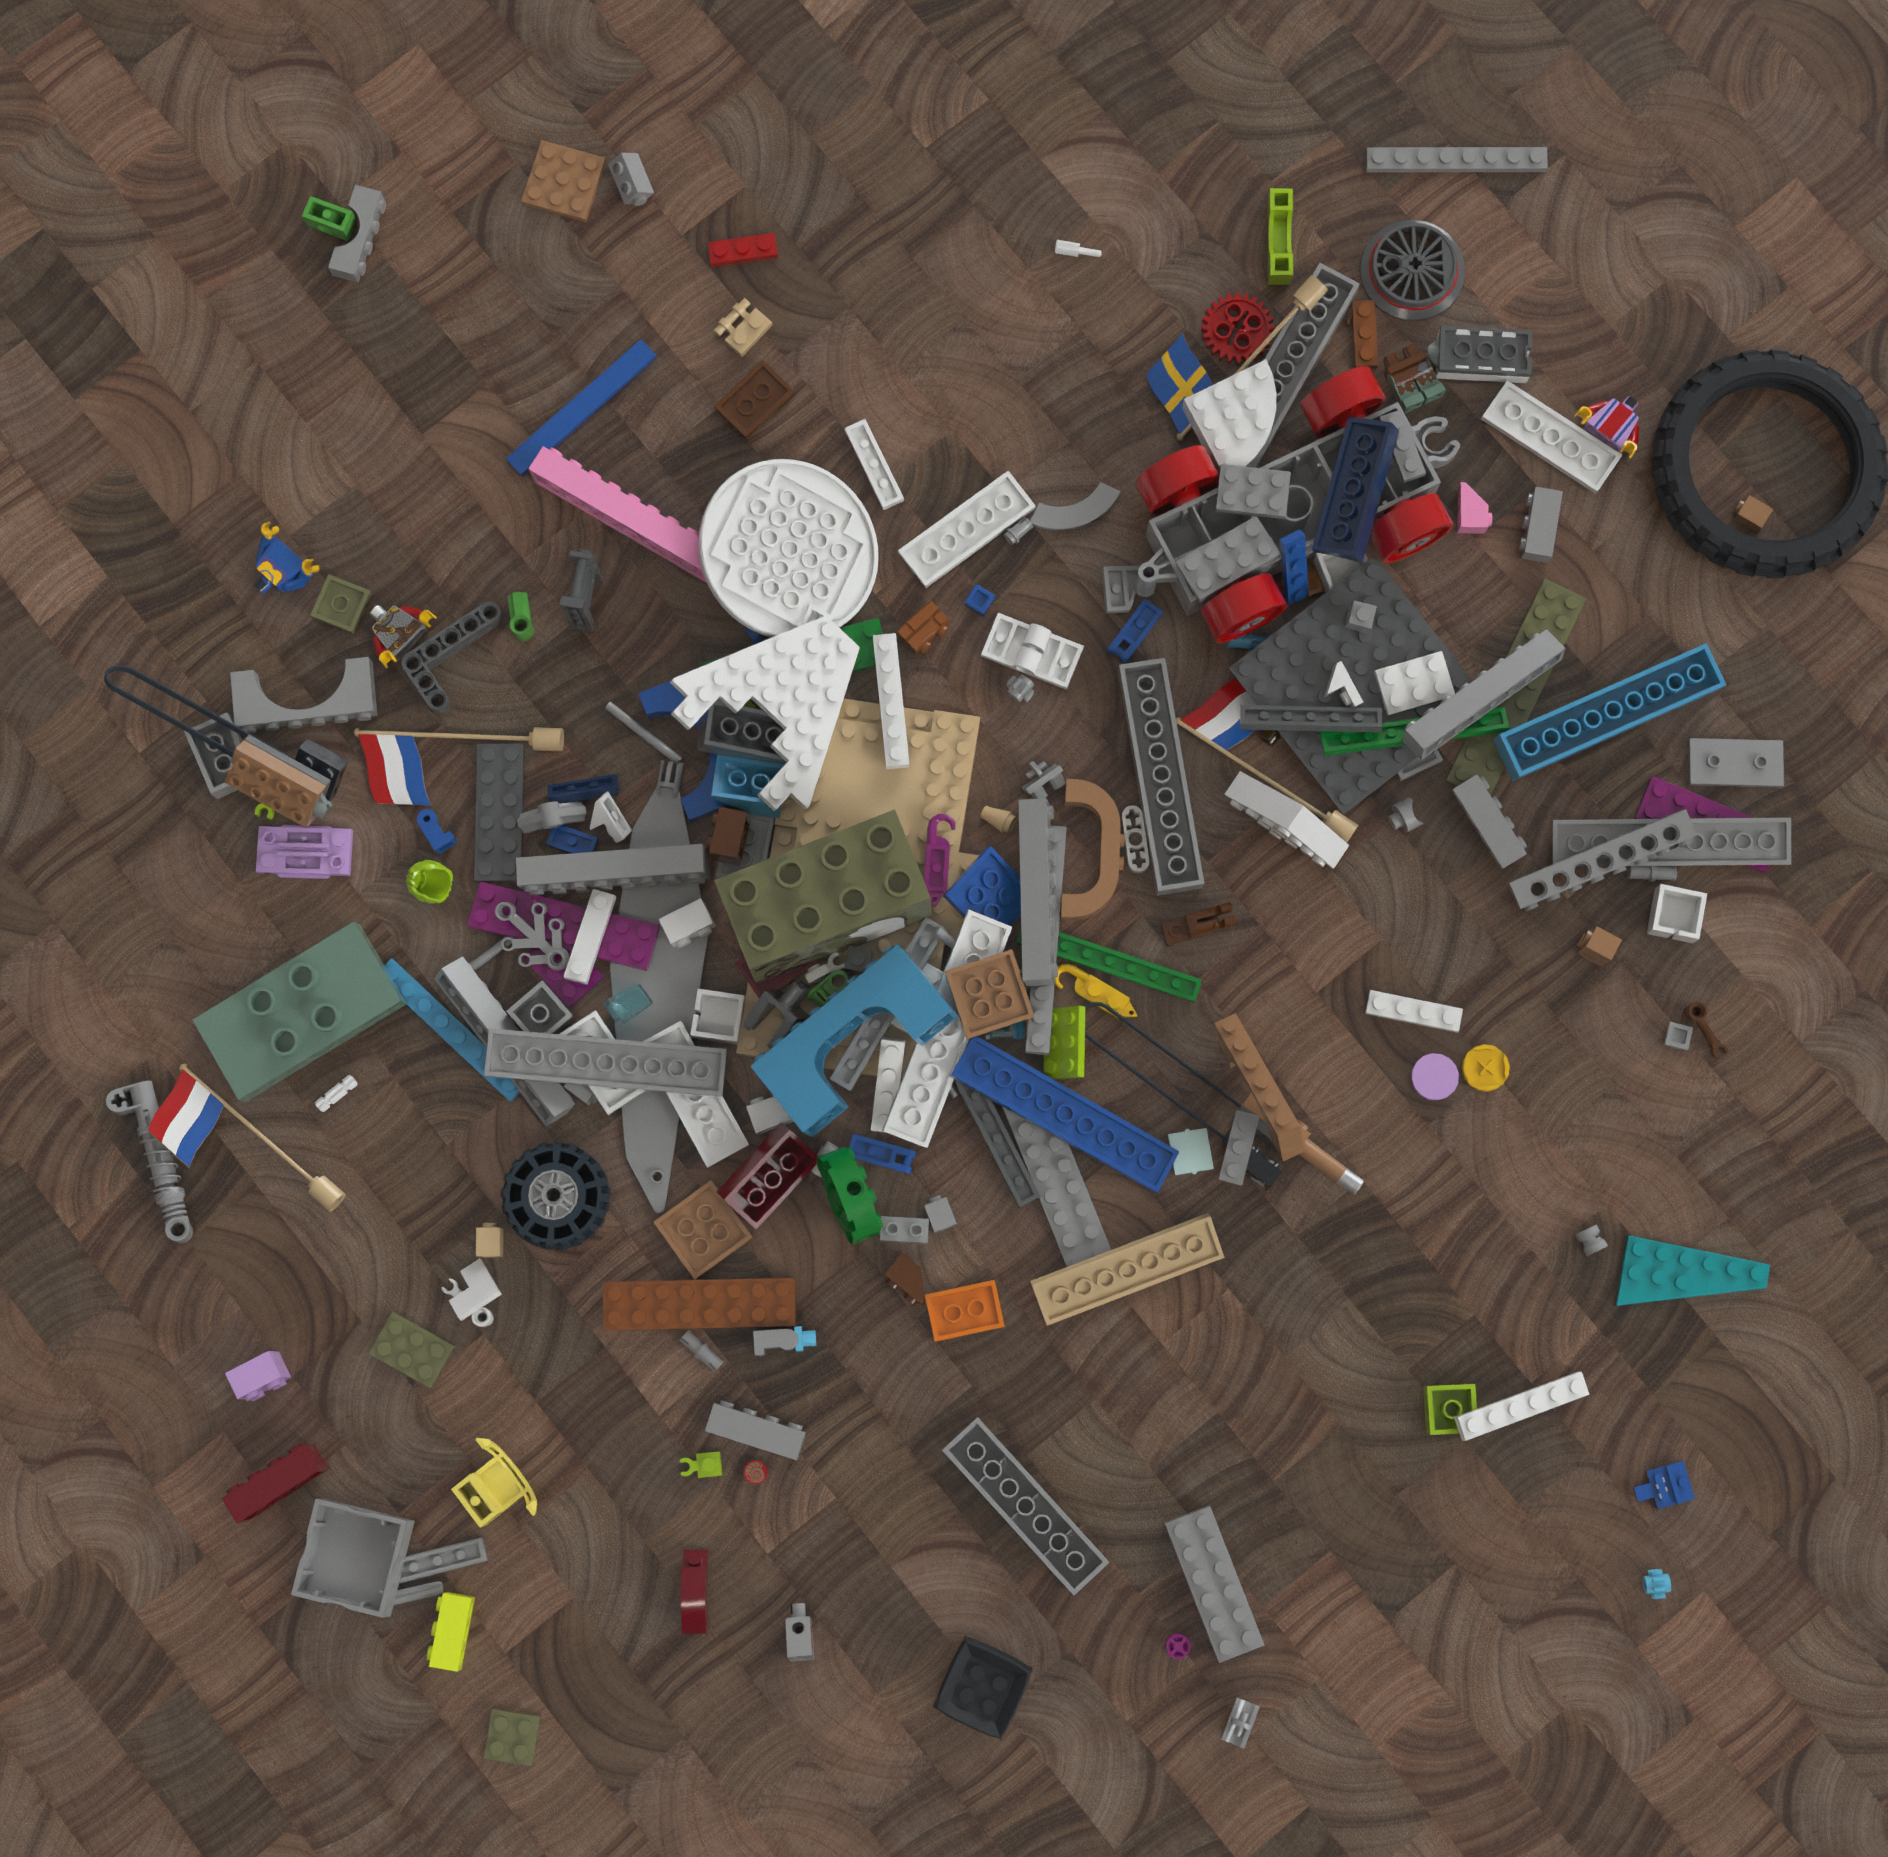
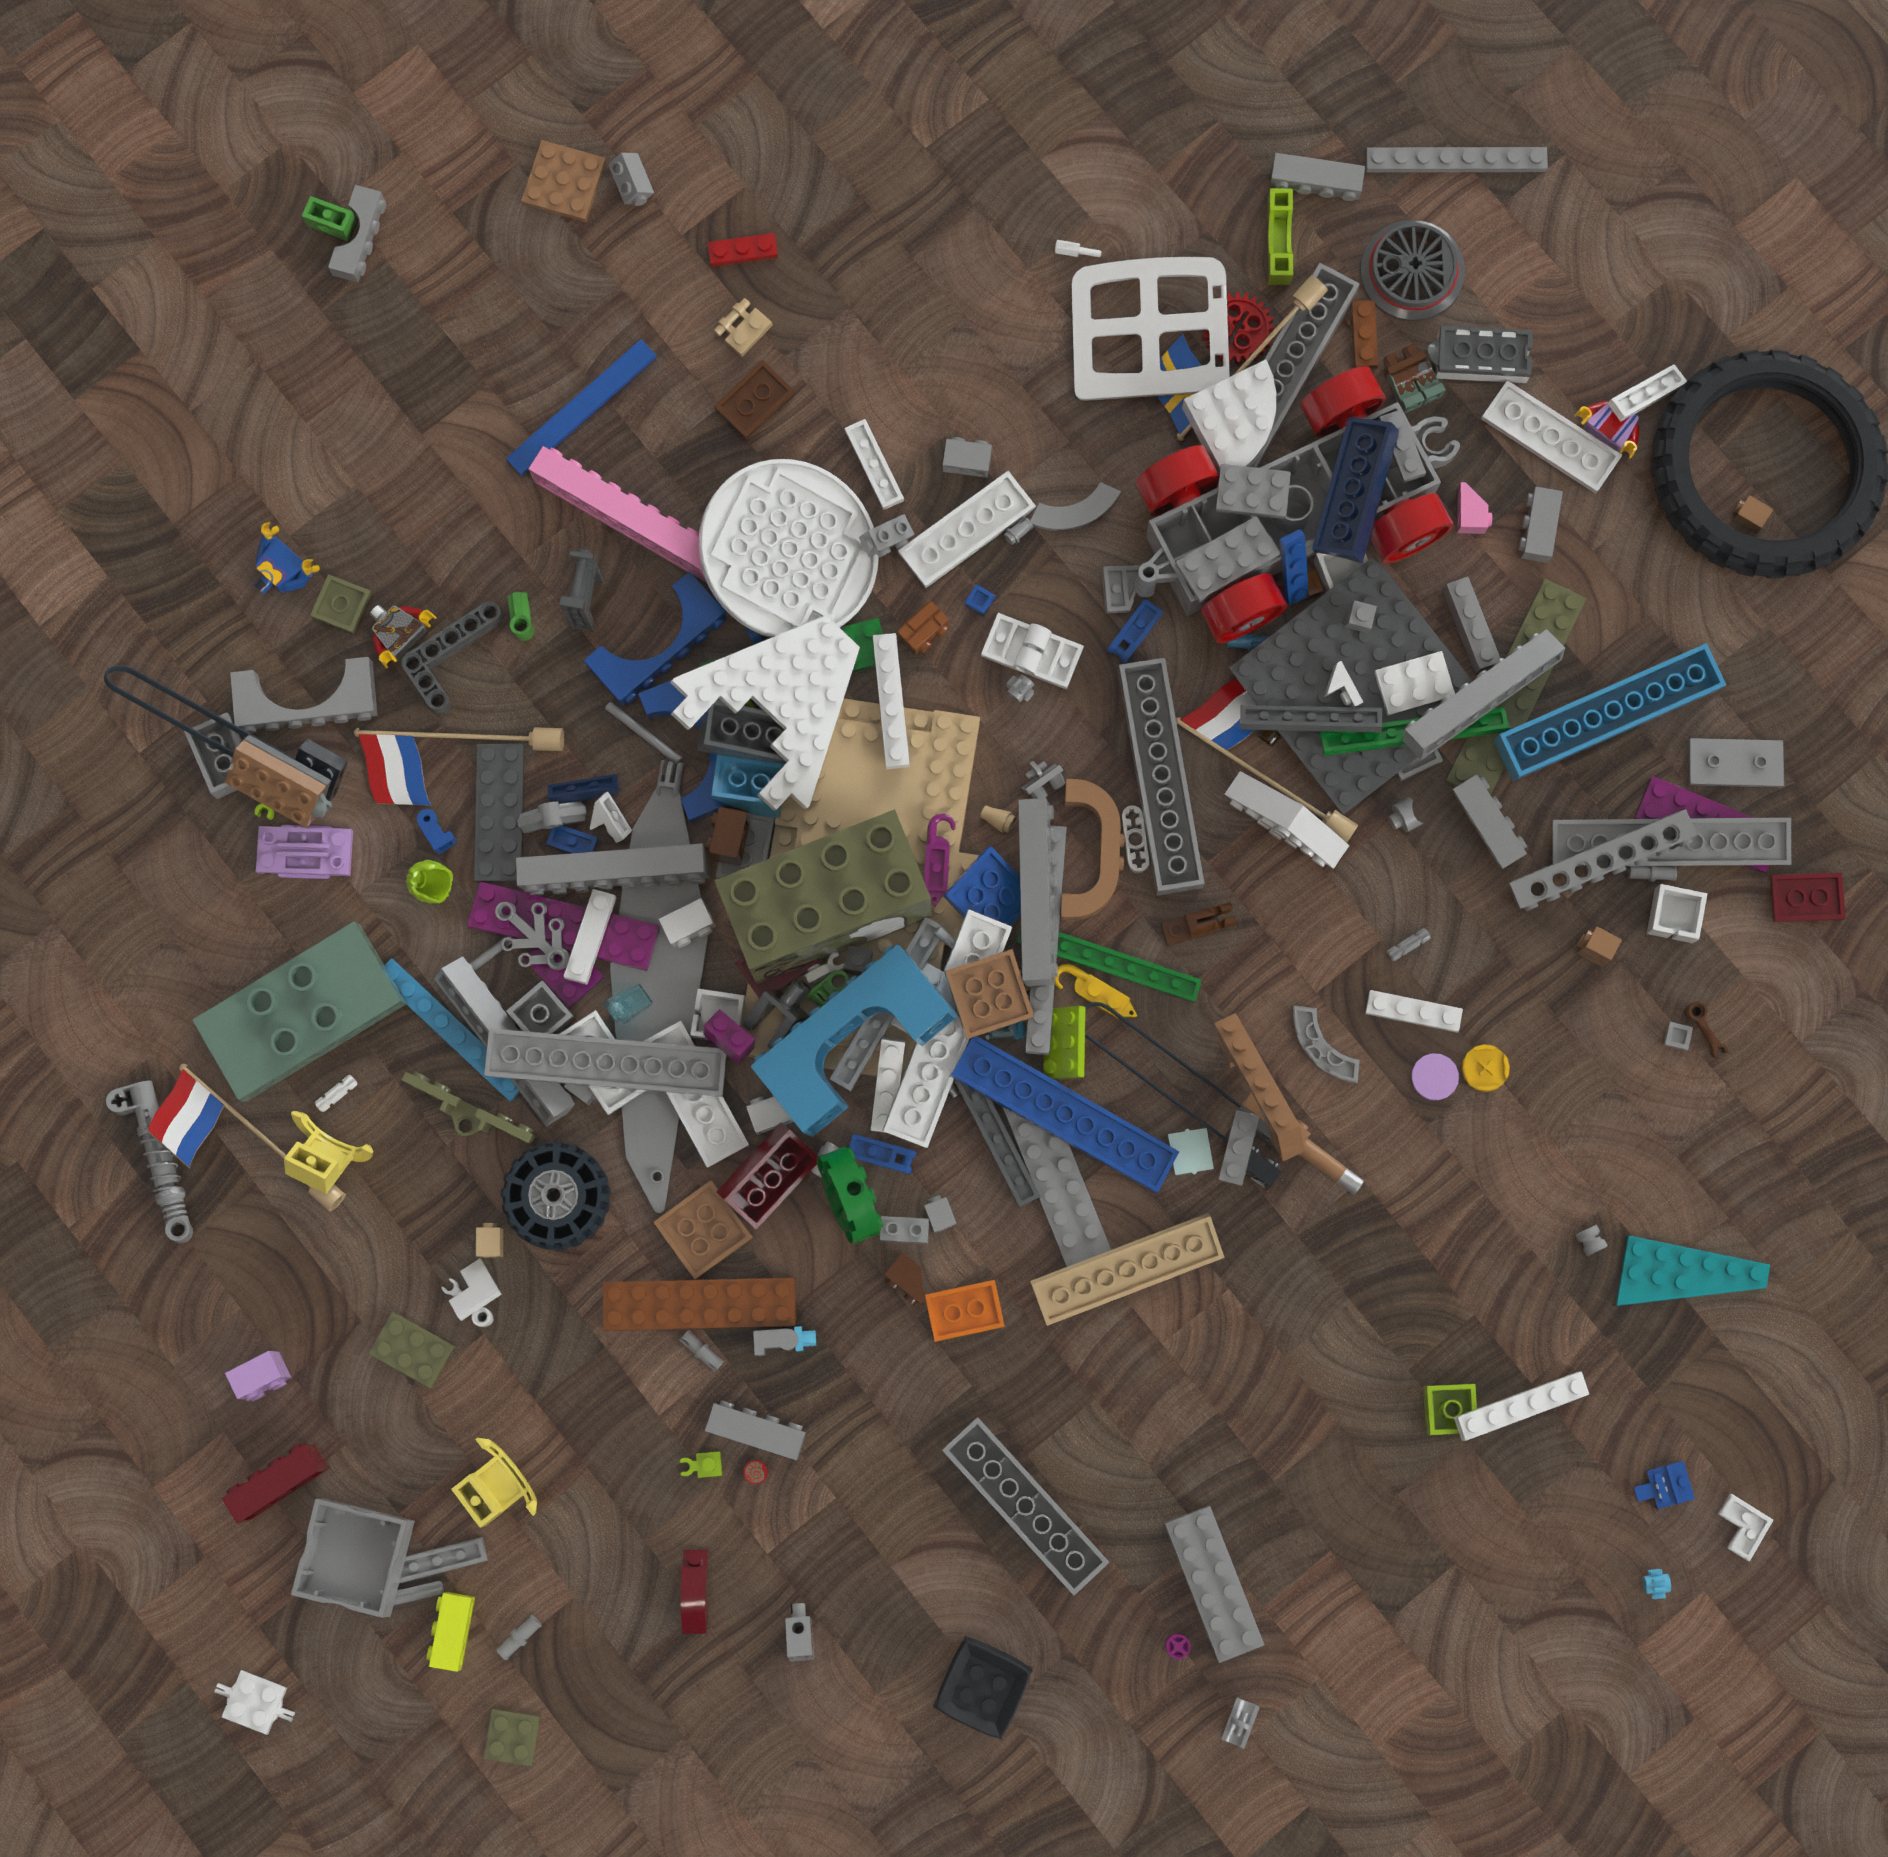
(254, 1702): none -> white plate
(321, 1157): none -> light yellow piece
(460, 1110): none -> olive plate
(518, 1637): none -> light grey pin
(628, 677): none -> blue arch
(729, 1036): none -> magenta brick
(885, 536): none -> light grey brick
(967, 457): none -> light grey brick
(1149, 326): none -> white window
(1317, 176): none -> light grey brick
(1317, 1048): none -> light grey tile
(1408, 944): none -> light grey axle
(1471, 625): none -> light grey brick
(1647, 392): none -> white plate
(1751, 1526): none -> white tile
(1807, 897): none -> dark red plate

